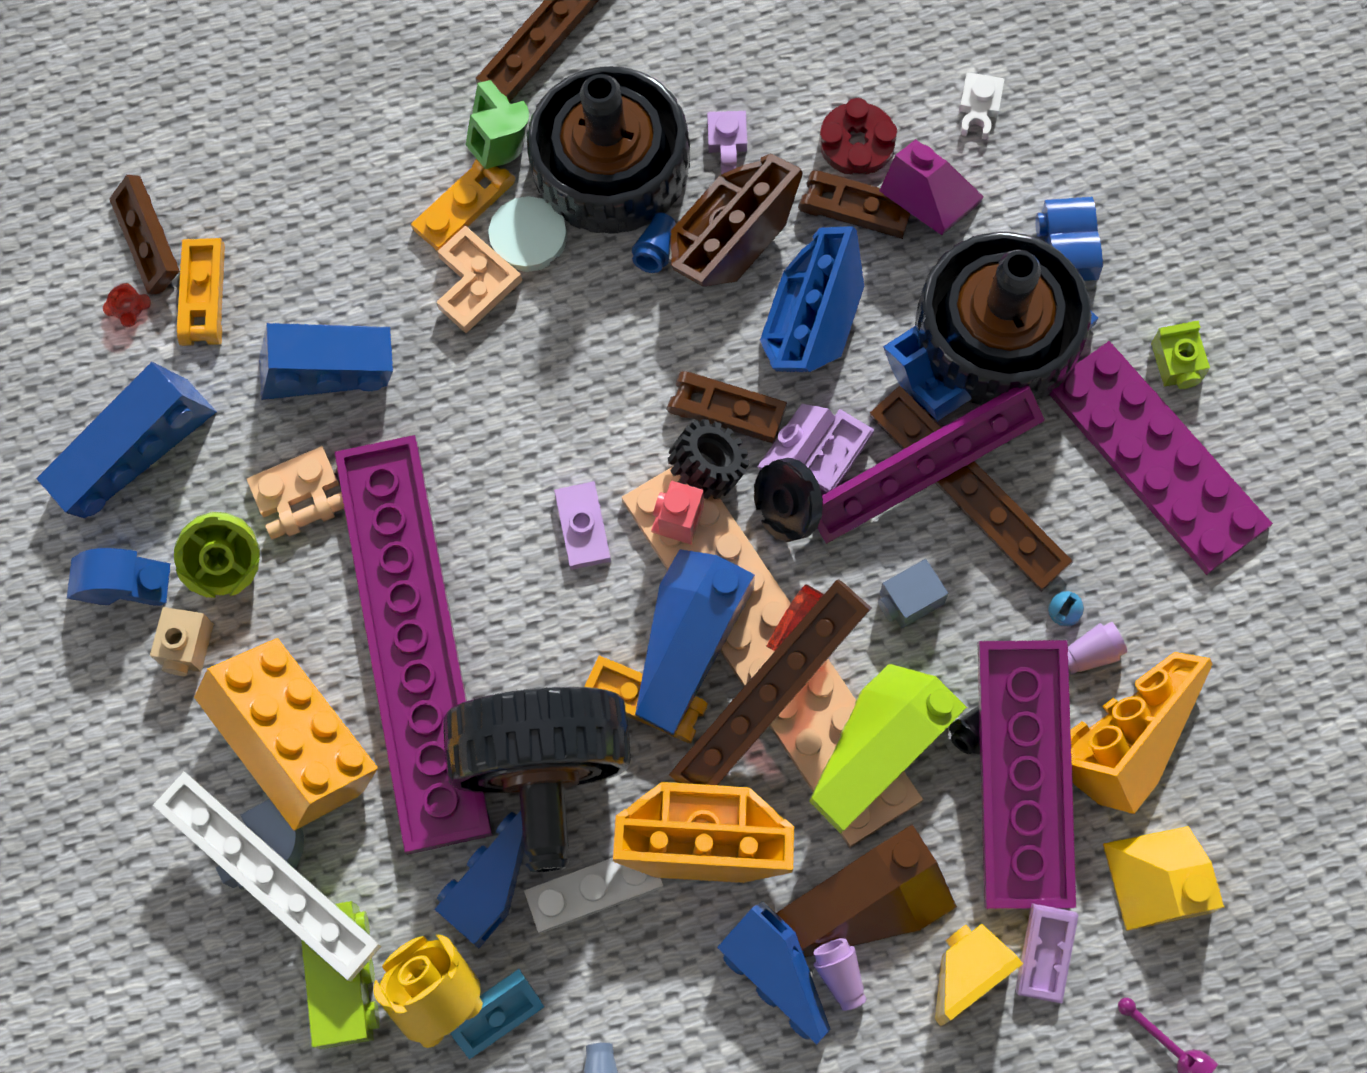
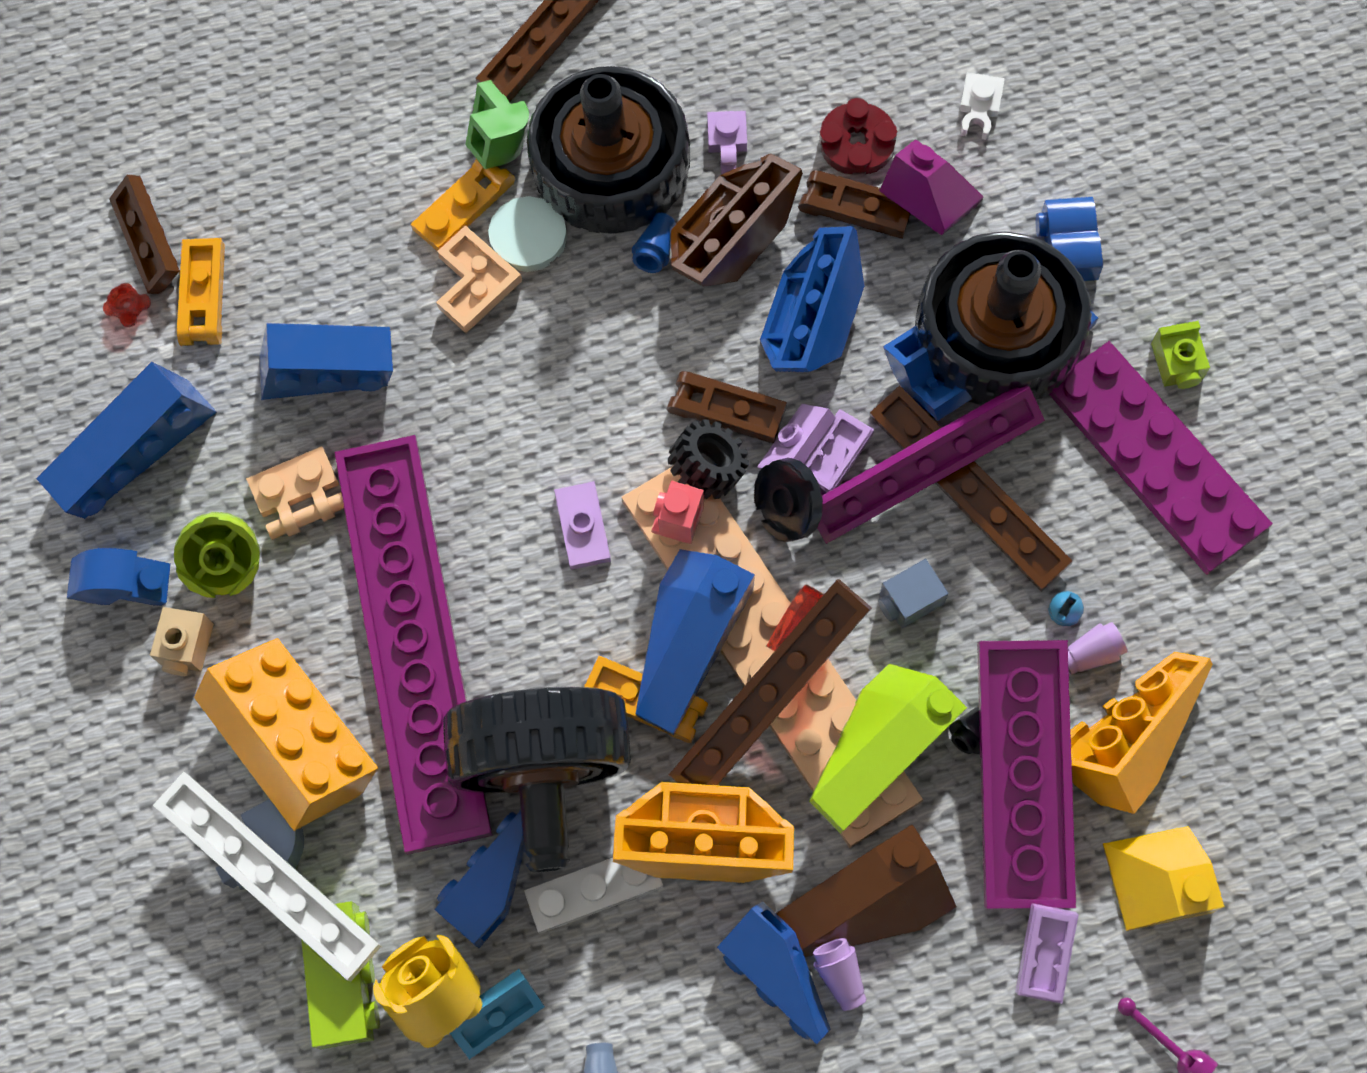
(970, 970): yellow slope -> none

